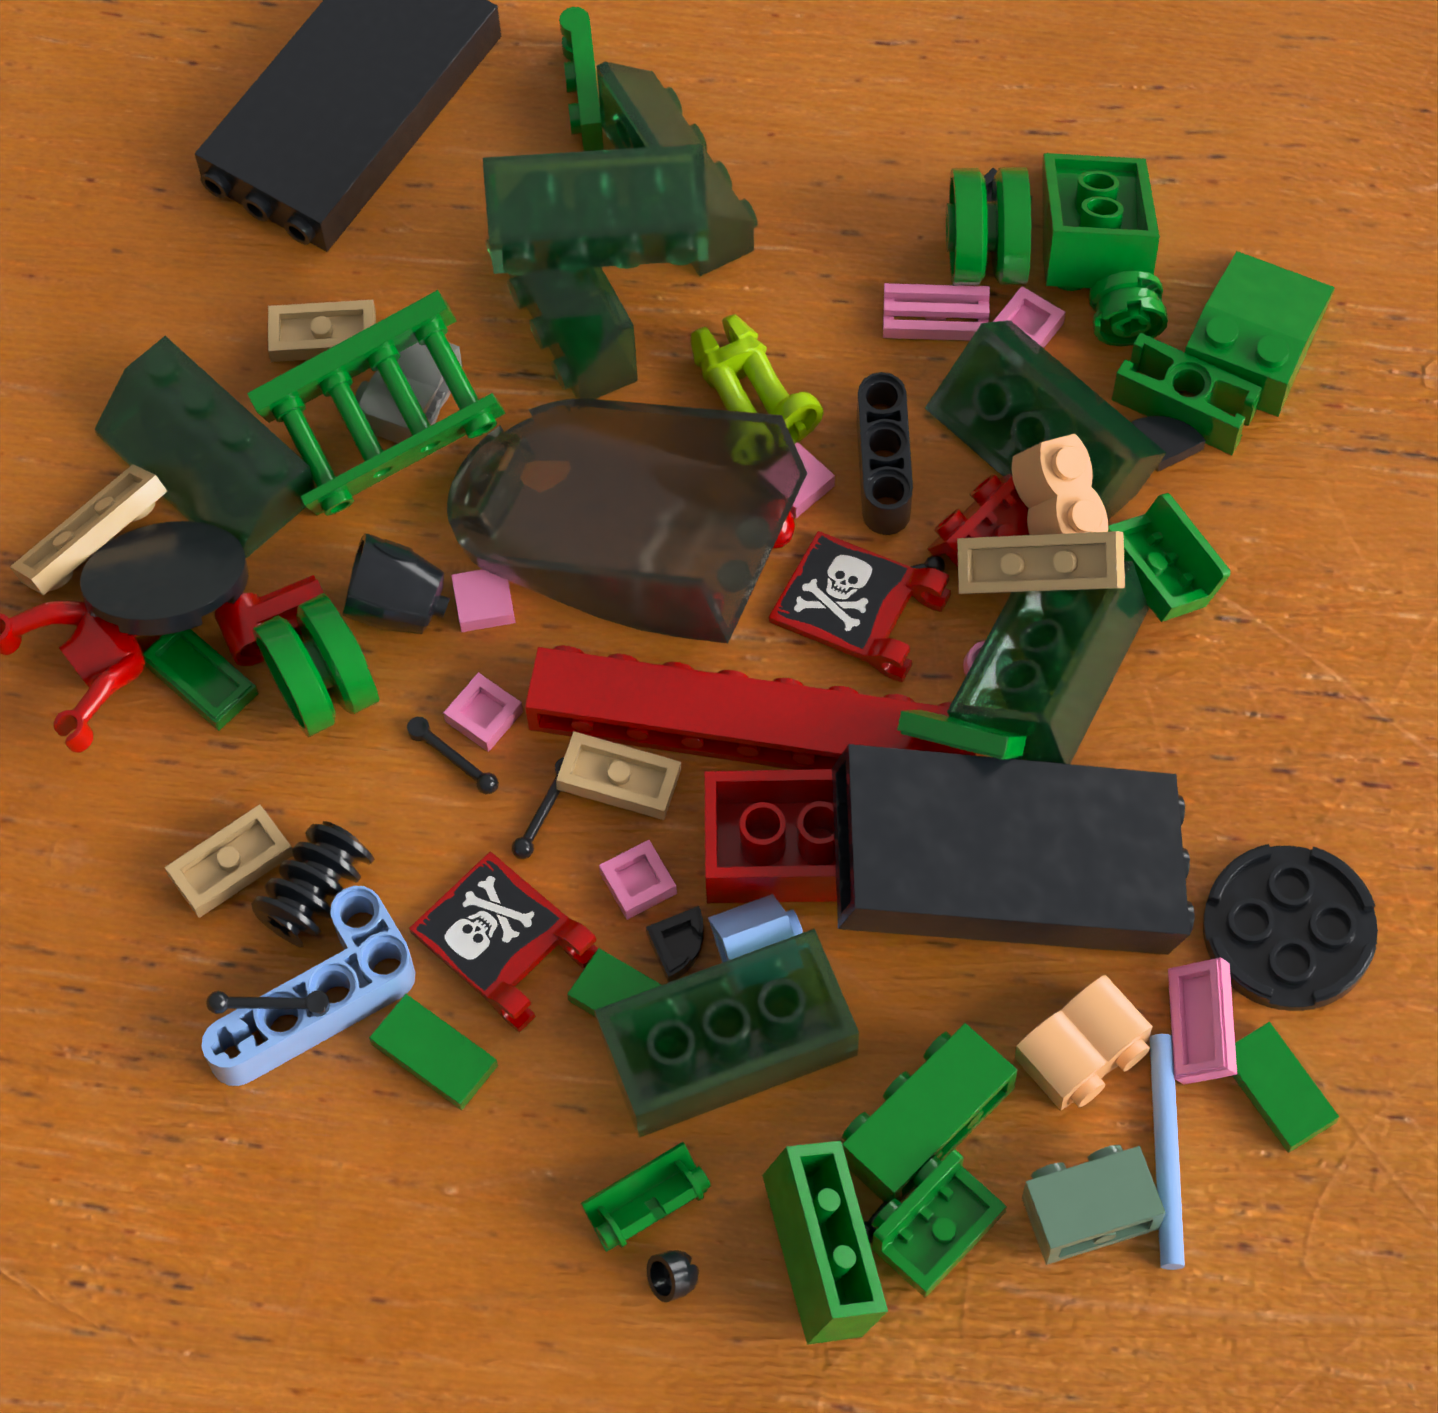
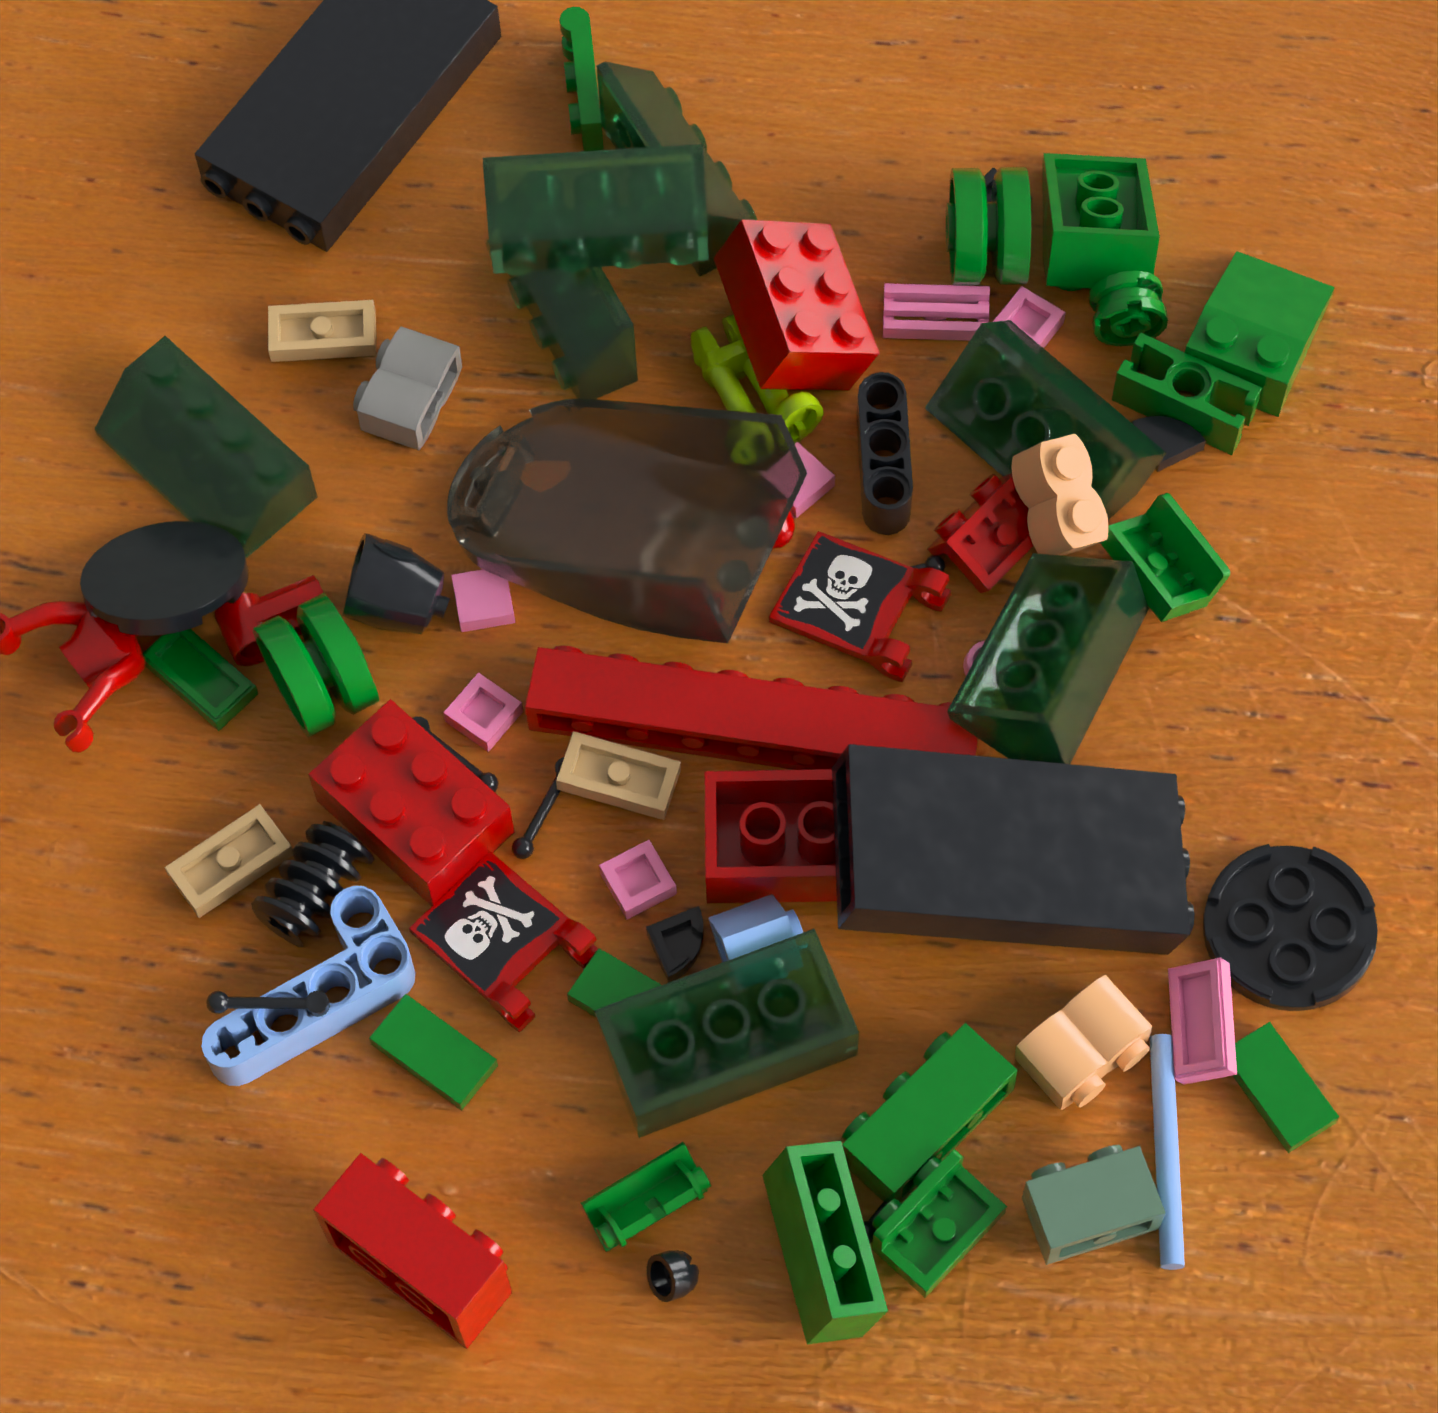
(88, 529): tan plate -> none
(332, 375): green fence -> none
(411, 802): none -> red brick
(415, 1248): none -> red brick
(795, 305): none -> red brick
(961, 734): green tile -> none
(1041, 562): tan plate -> none

